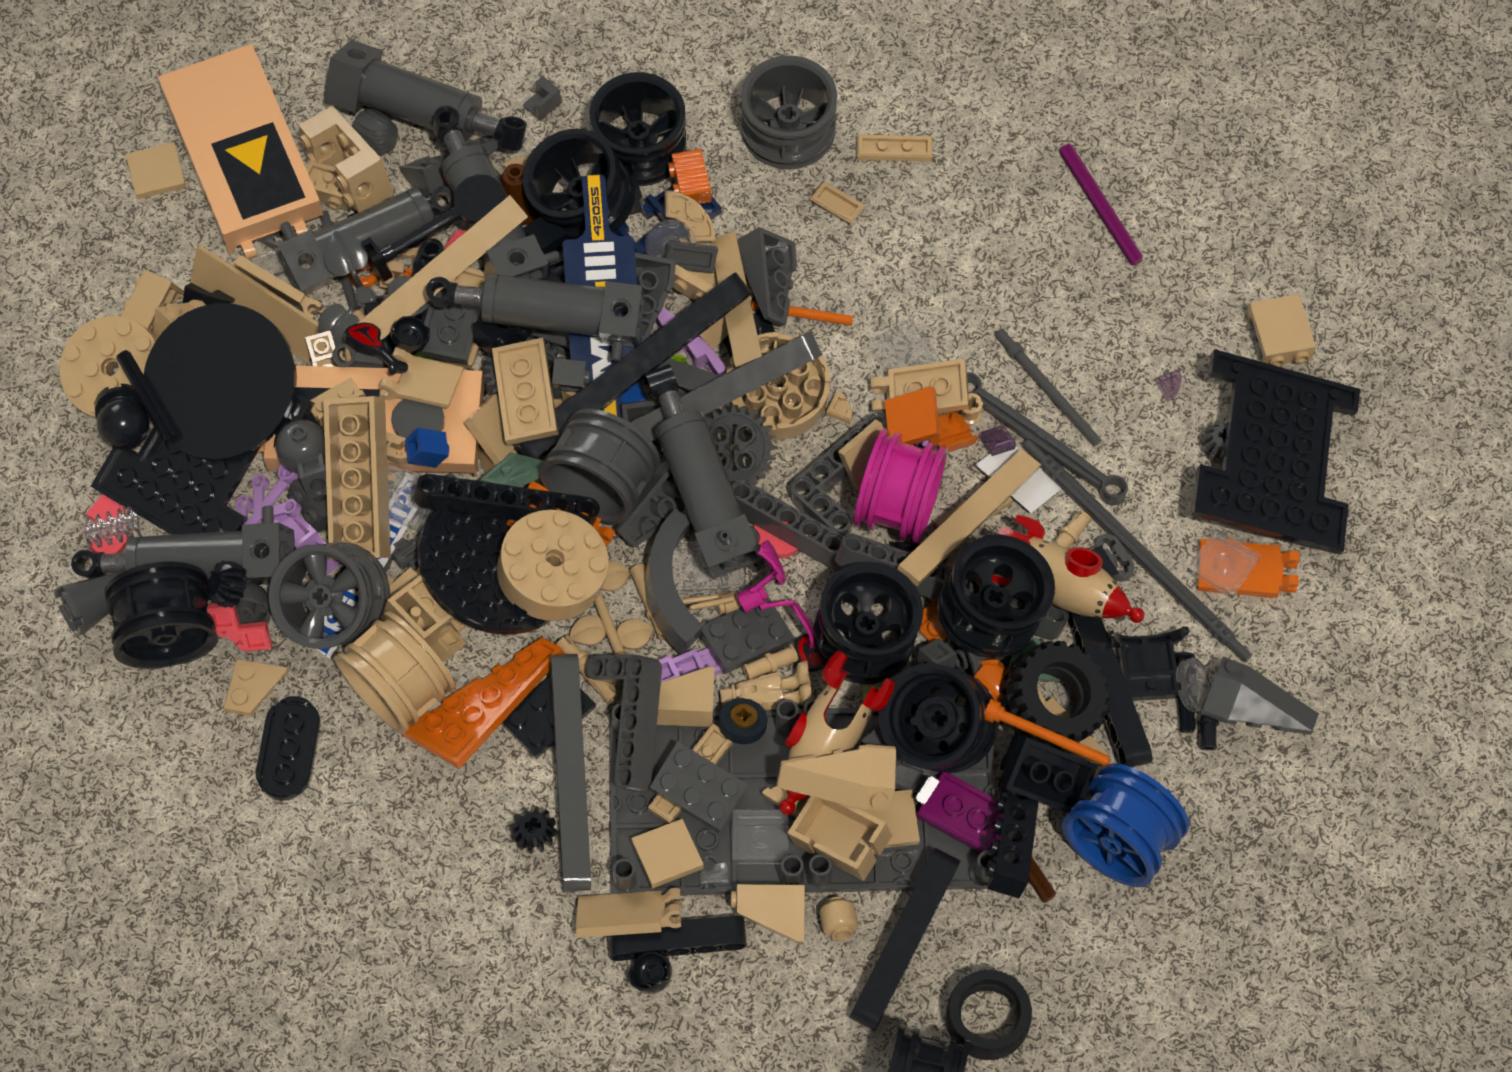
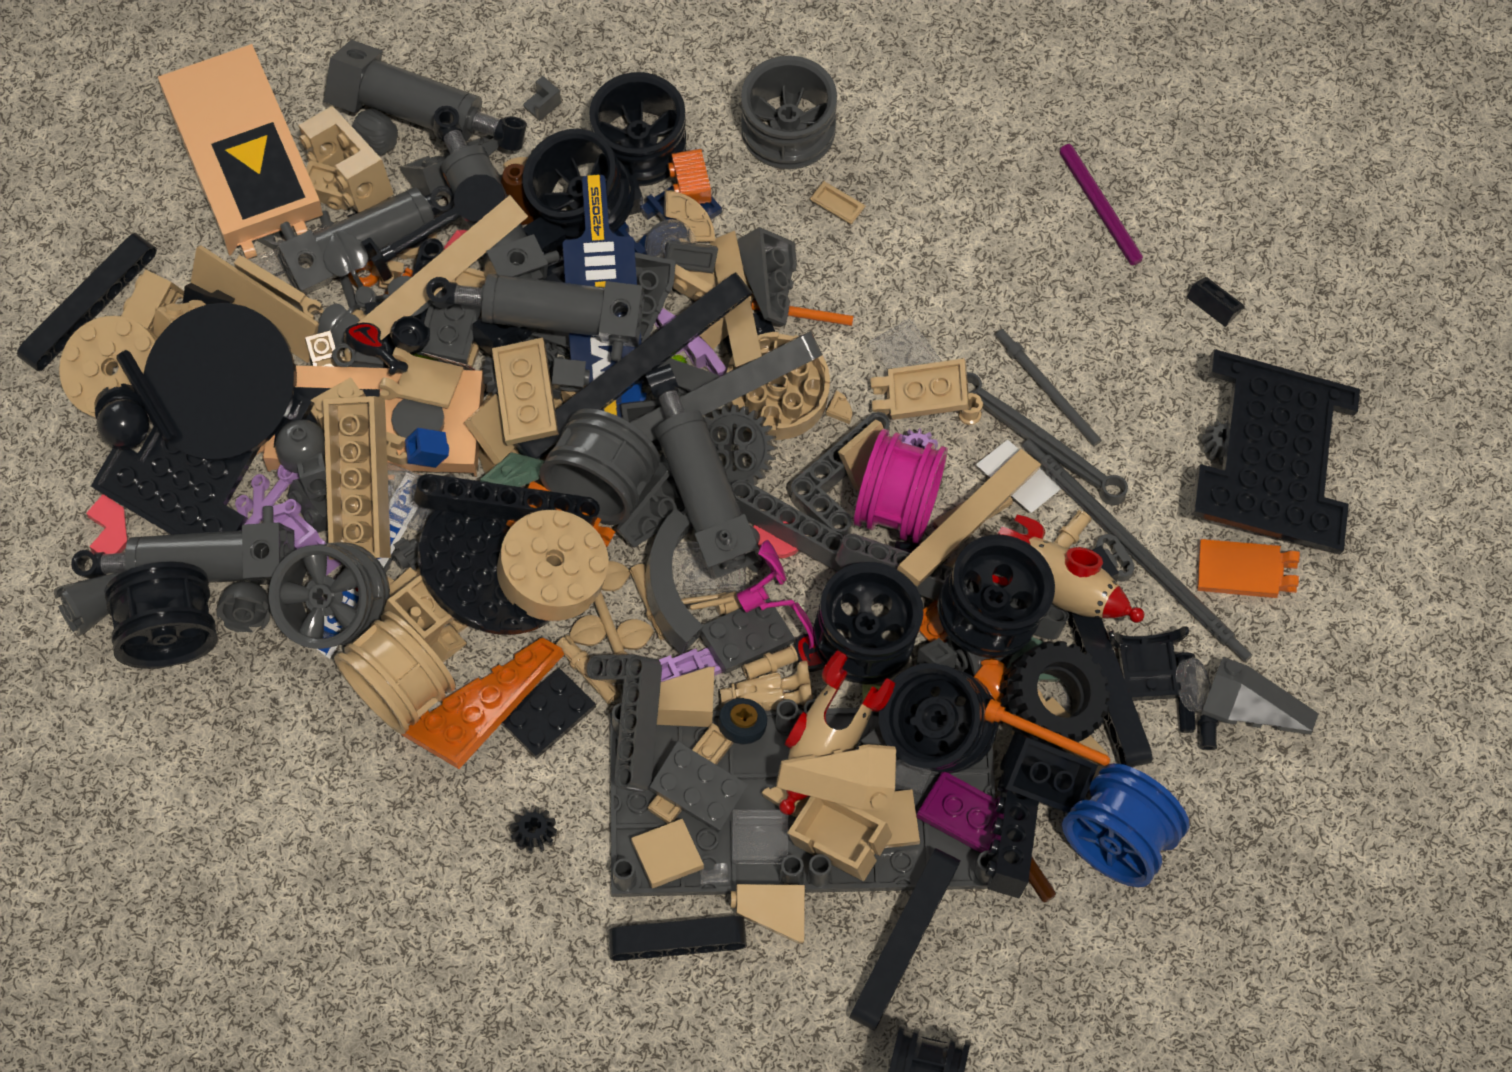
(86, 301): none -> black beam
(111, 528): clear piece -> none
(155, 170): tan tile -> none
(227, 584): black gear -> none
(246, 636): coral tile -> none
(251, 685): tan wing -> none
(288, 748): black tile -> none
(465, 367): none -> sticker
(570, 773): dark grey beam -> none
(627, 913): tan tile -> none
(650, 972): black hair -> none
(838, 918): tan head -> none
(894, 147): tan tile -> none
(914, 416): orange tile -> none
(924, 793): tile -> none
(954, 432): orange plate -> none
(998, 440): clear purple tile -> none
(1000, 983): black tyre -> none
(1169, 384): tile -> none
(1215, 301): none -> black slope
(1224, 563): clear tile -> none
(1282, 330): tan panel -> none

